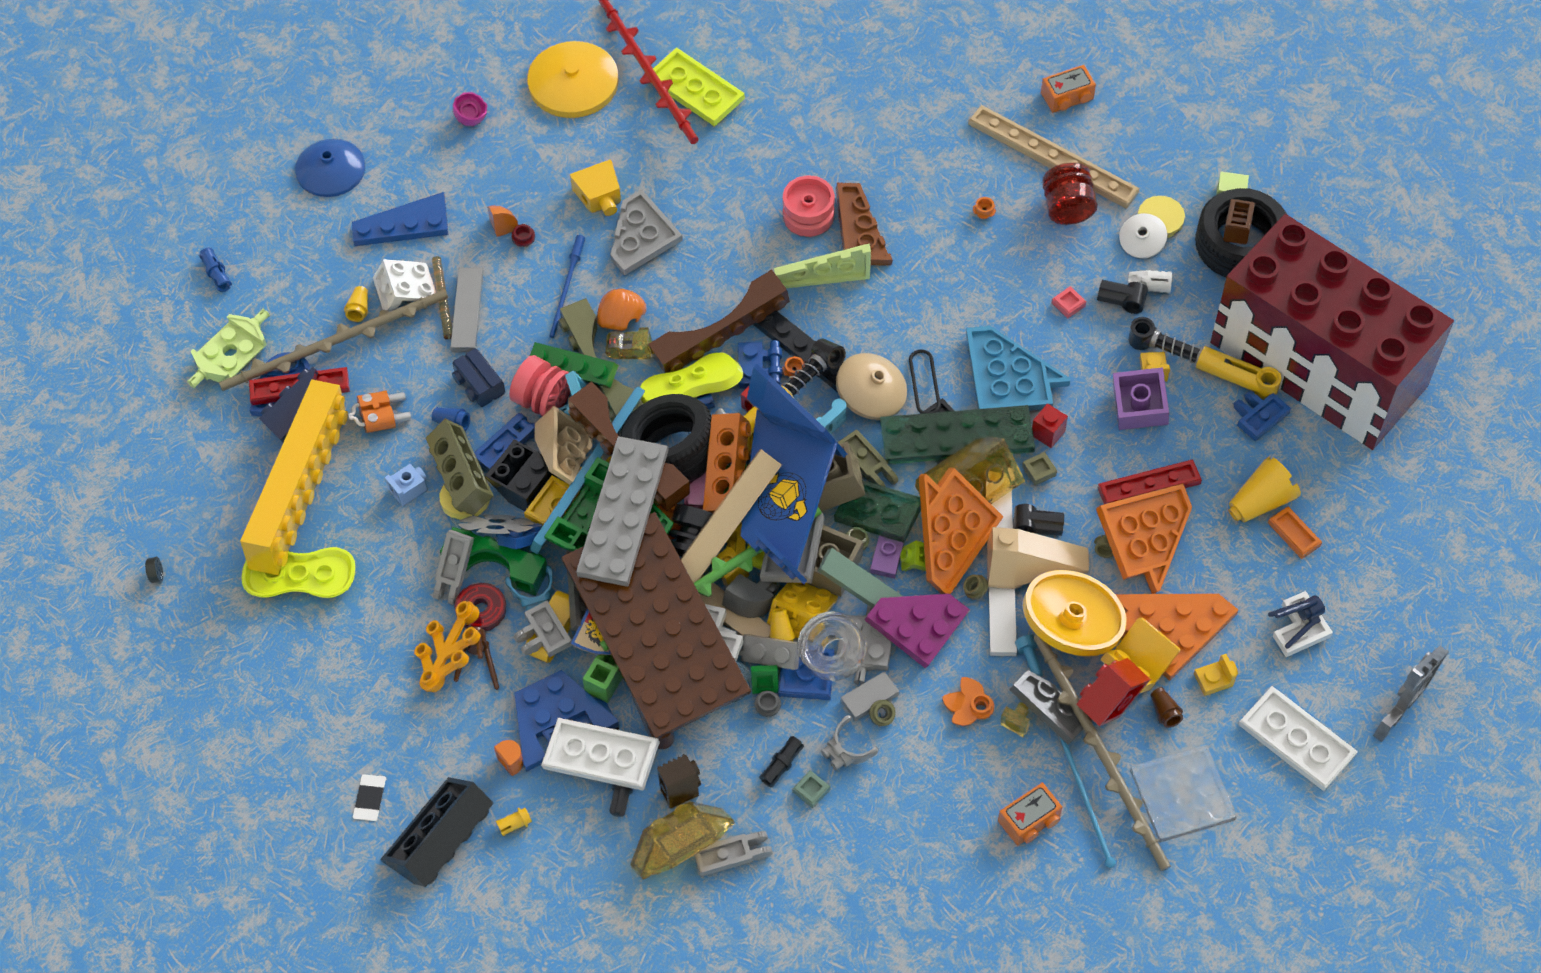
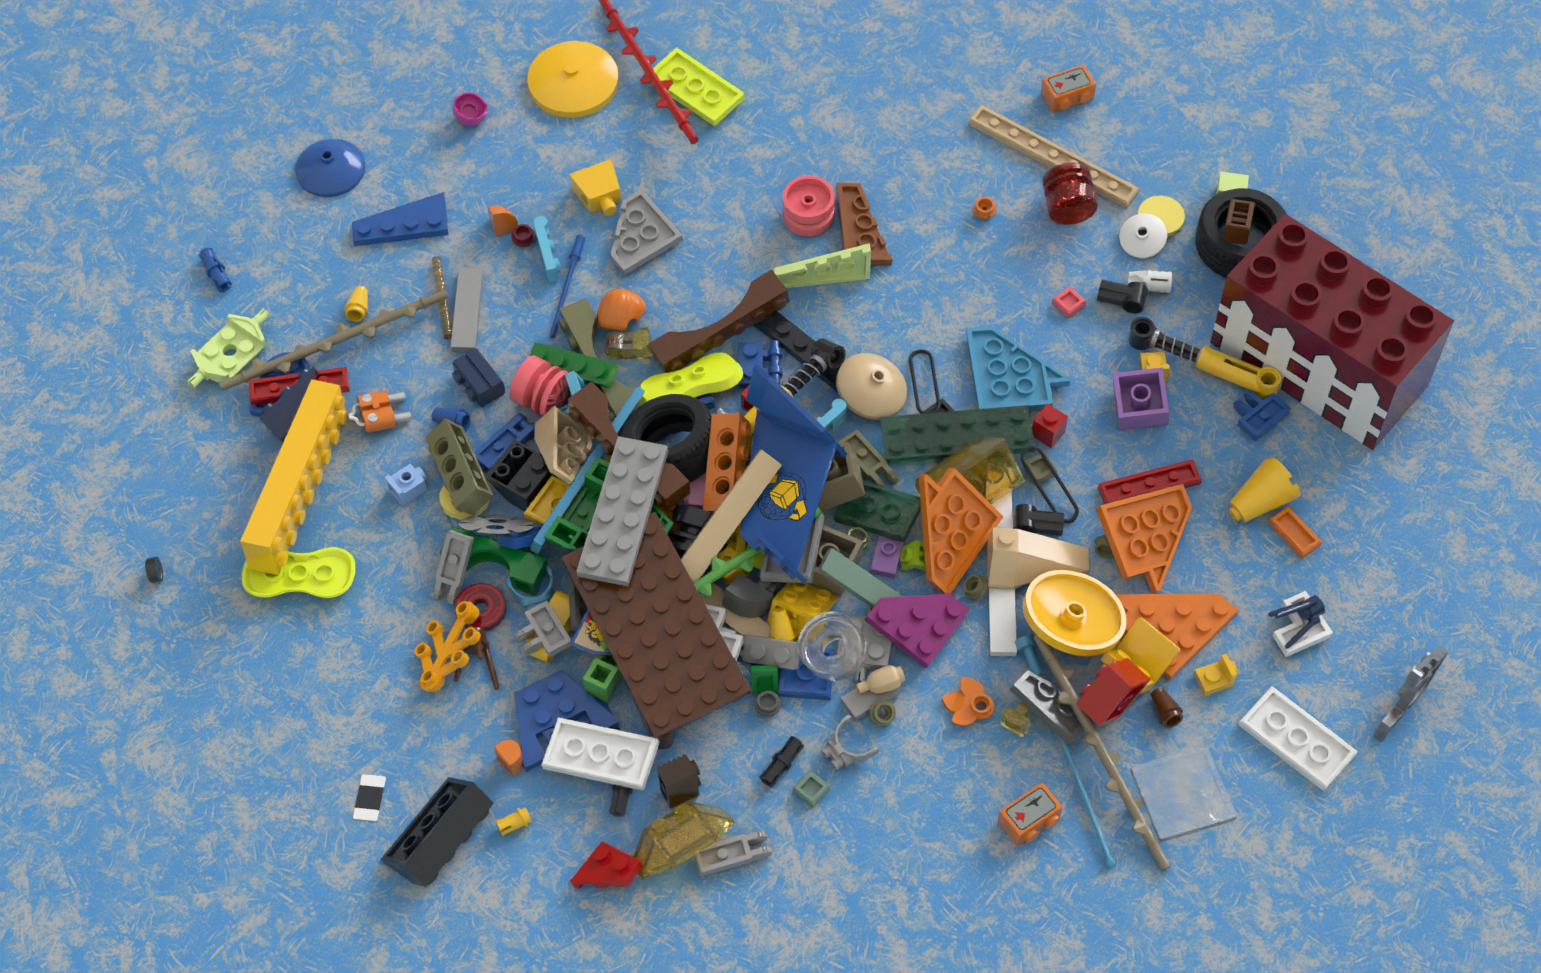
(402, 281): white bracket -> none
(546, 249): none -> medium azure plate
(607, 868): none -> red wing
(791, 363): orange plate -> none
(882, 680): none -> tan plant
(1057, 478): none -> black piece

